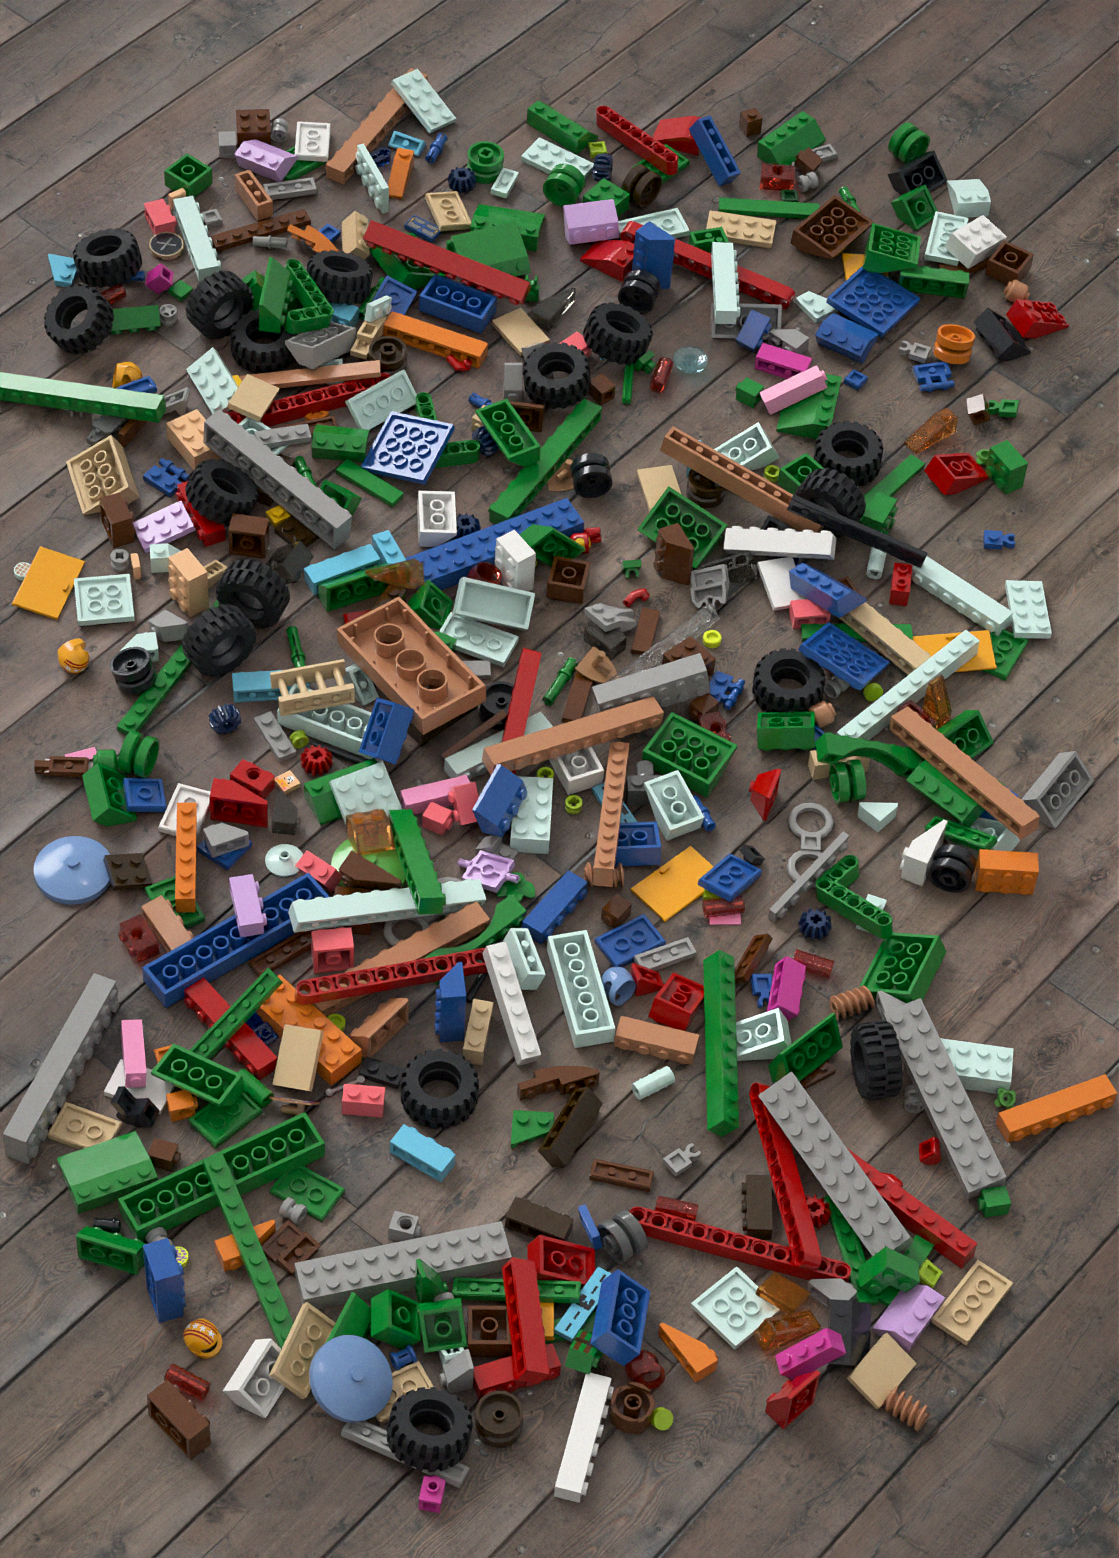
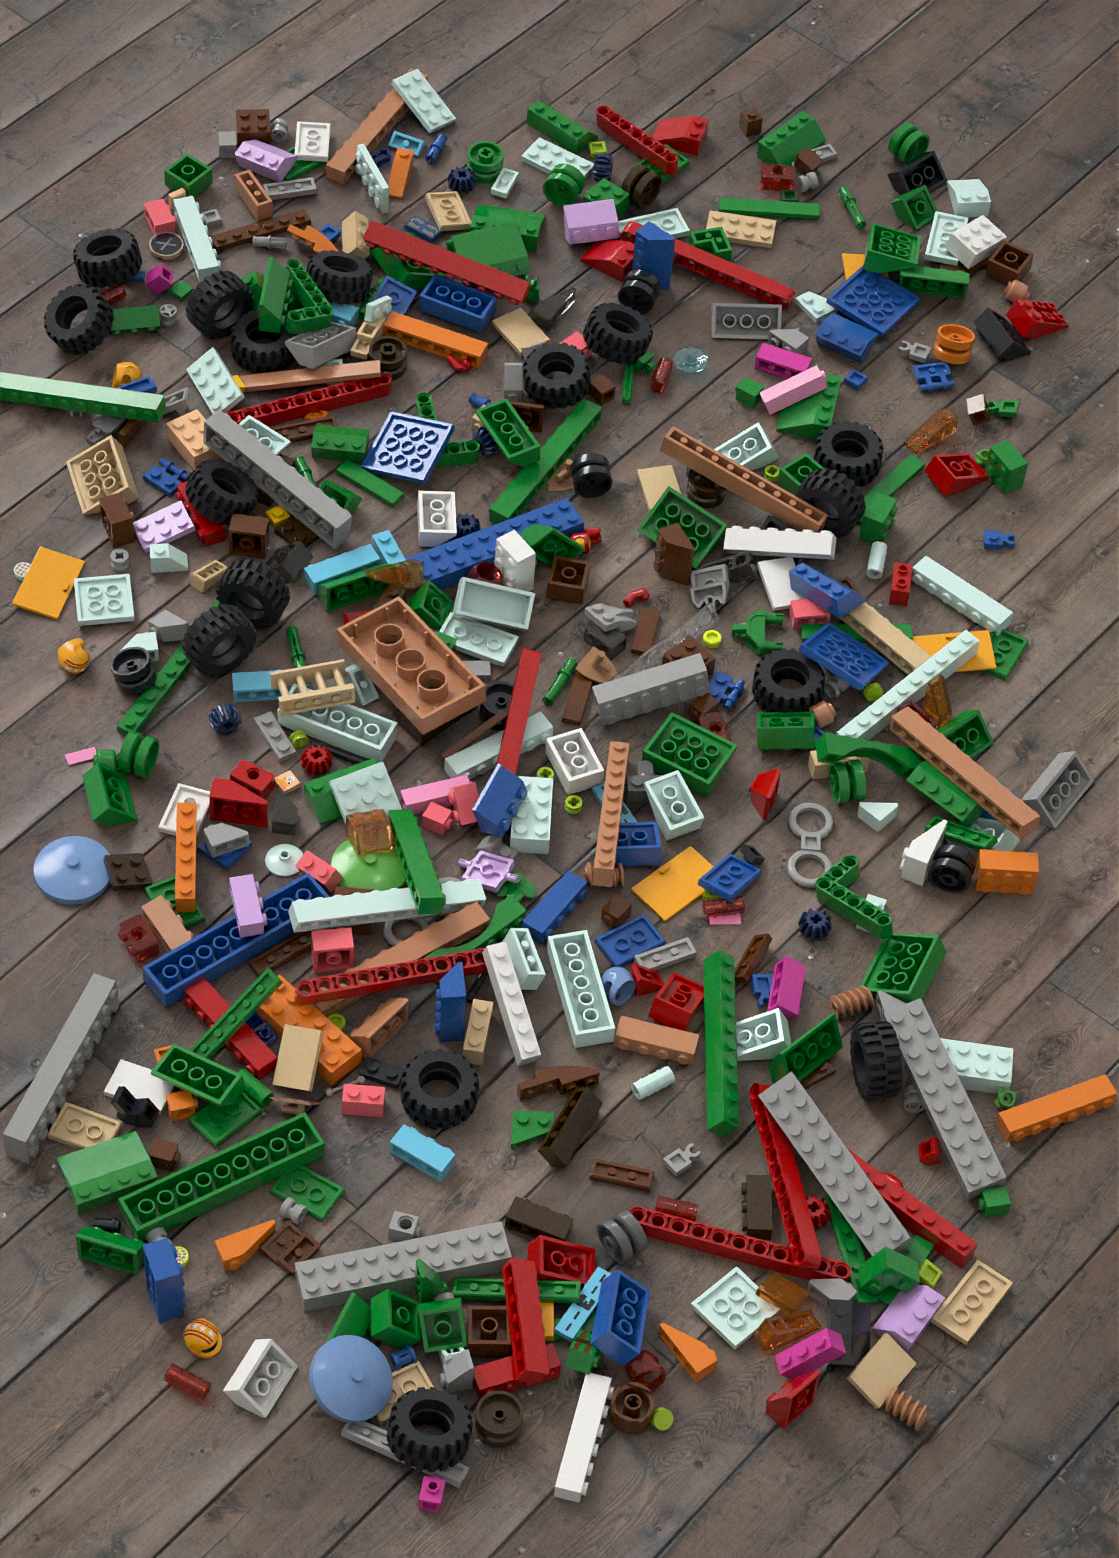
(62, 766): reddish brown hinge -> none
(63, 270): medium azure wing -> none
(133, 1053): bright pink brick -> none
(135, 564): light nougat tile -> none
(144, 795): blue tile -> none
(179, 1419): reddish brown brick -> none
(188, 582): light nougat brick -> none
(249, 1247): green plate -> none
(253, 398): tan tile -> none
(284, 436): light grey plate -> none
(303, 1341): tan plate -> none
(361, 873): reddish brown slope -> none
(377, 402): light aqua plate -> none
(386, 730): blue slope -> none
(574, 735): nougat brick -> none
(590, 1227): tile -> none
(631, 565): green tile -> none
(708, 822): blue pin -> none
(714, 150): blue brick -> none
(724, 283): light aqua brick -> none
(753, 331): blue brick -> none
(754, 631): none -> green connector
(805, 881): light grey plate -> none
(814, 963): clear red axle -> none
(830, 229): reddish brown slope -> none
(857, 531): black tile -> none
(1029, 609): light aqua plate -> none

